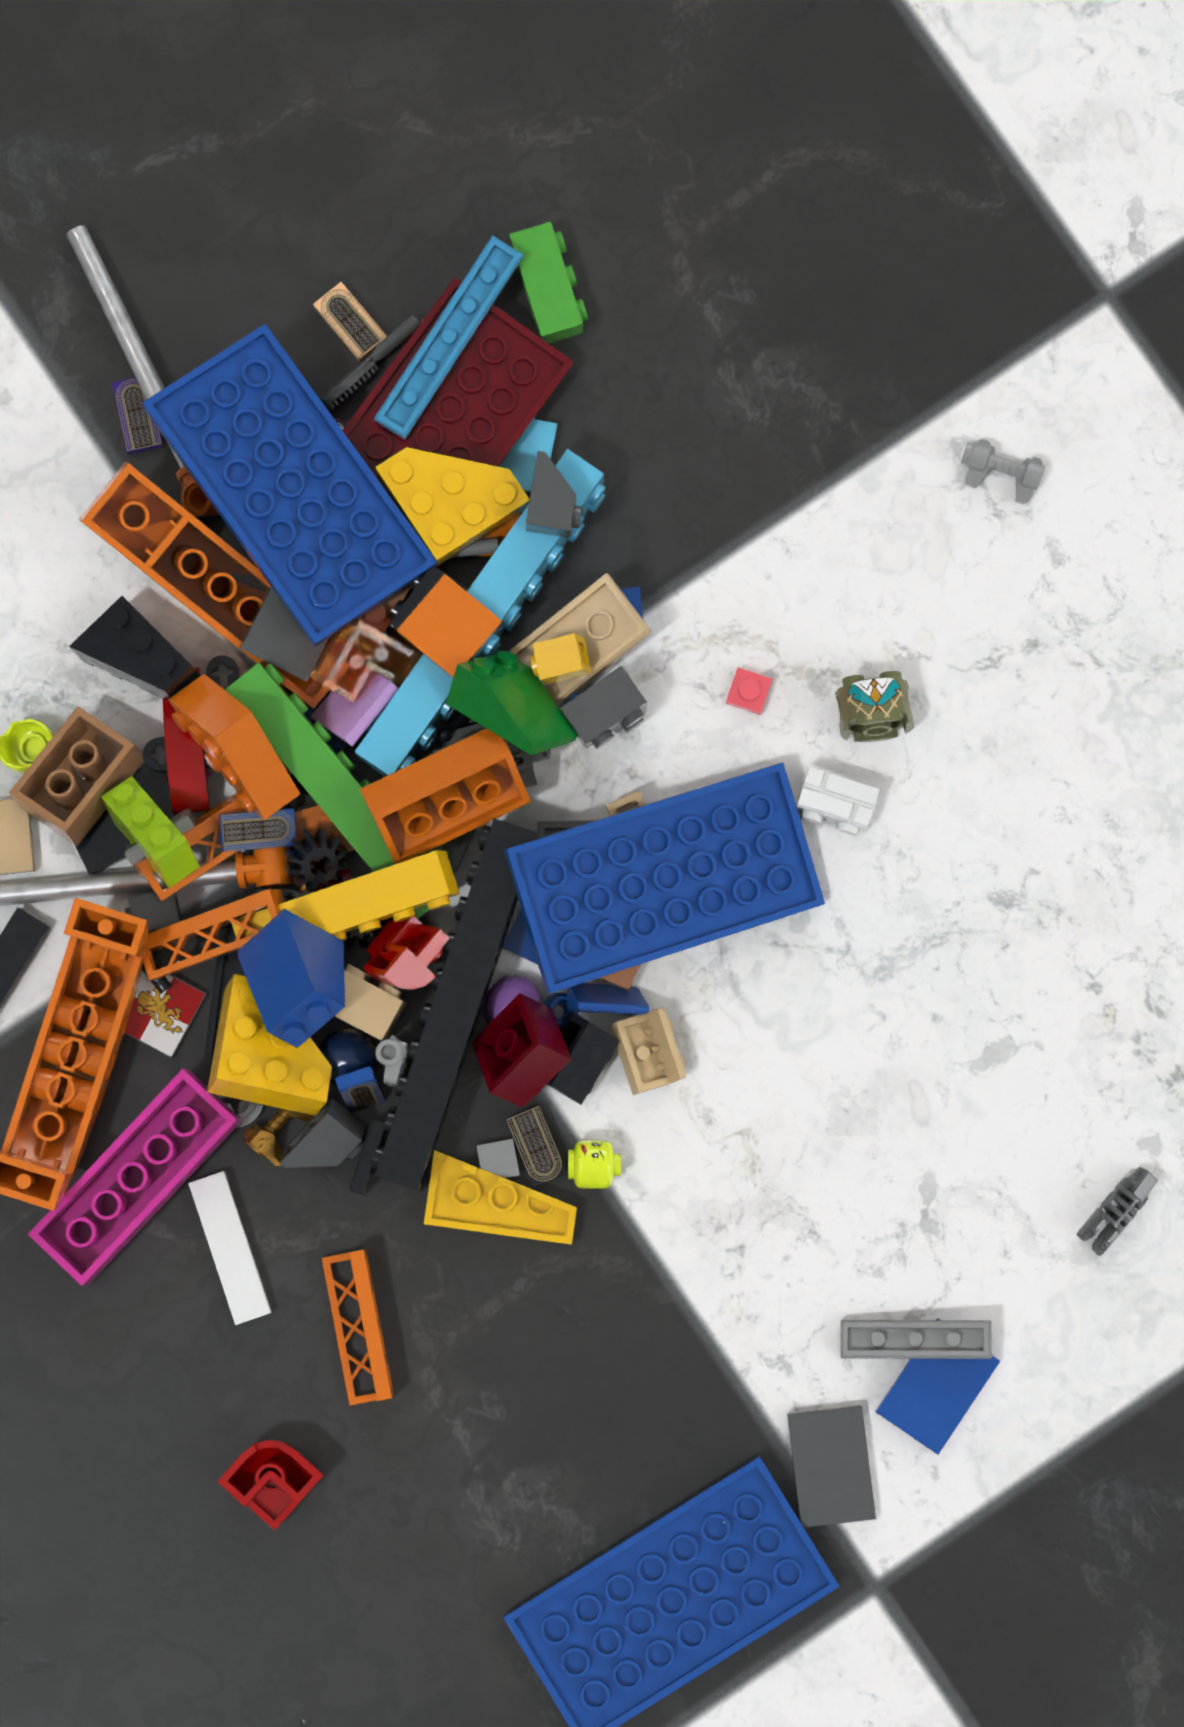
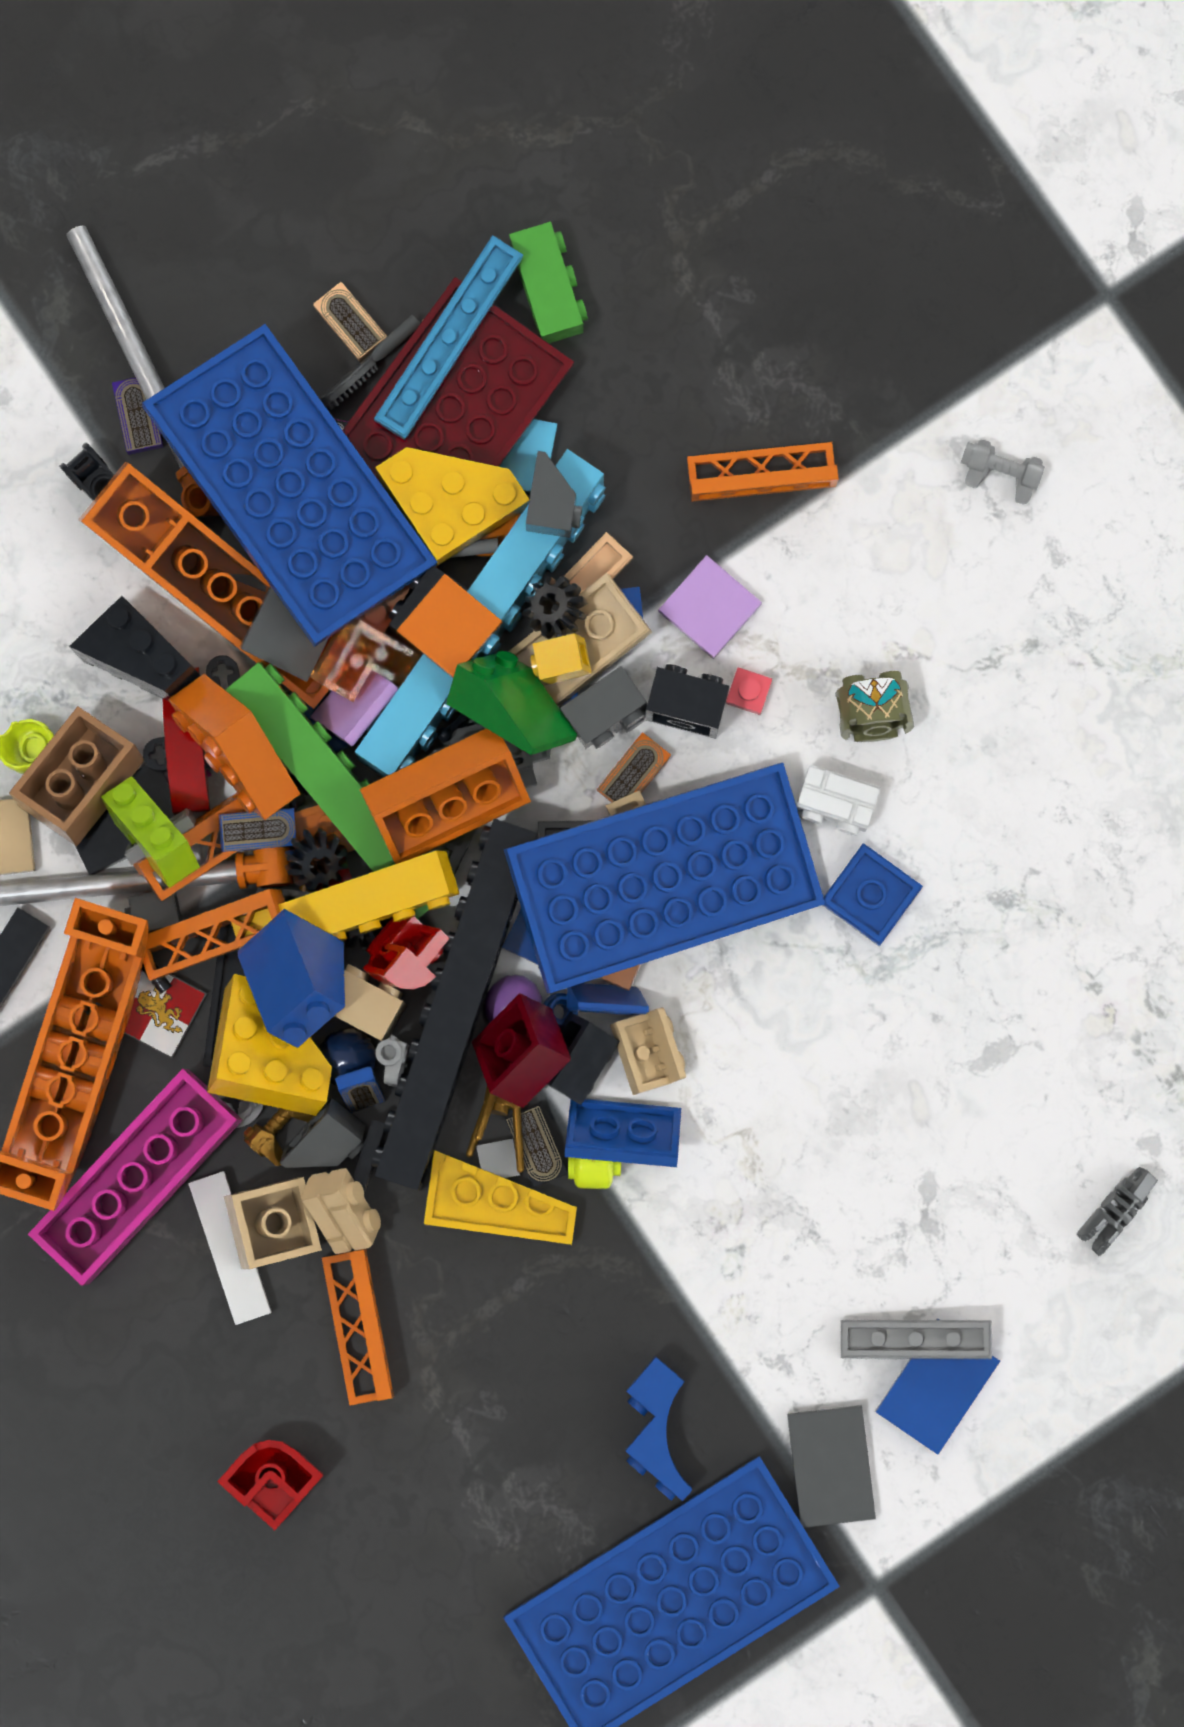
(88, 471): none -> black piece
(271, 1223): none -> tan brick
(341, 1210): none -> tan brick
(498, 1106): none -> pearl gold plant
(555, 593): none -> black gear
(601, 558): none -> light nougat tile
(623, 1132): none -> blue tile
(634, 769): none -> tile
(649, 1451): none -> blue arch
(687, 701): none -> black brick
(710, 607): none -> lavender tile
(767, 482): none -> orange fence
(871, 894): none -> blue tile

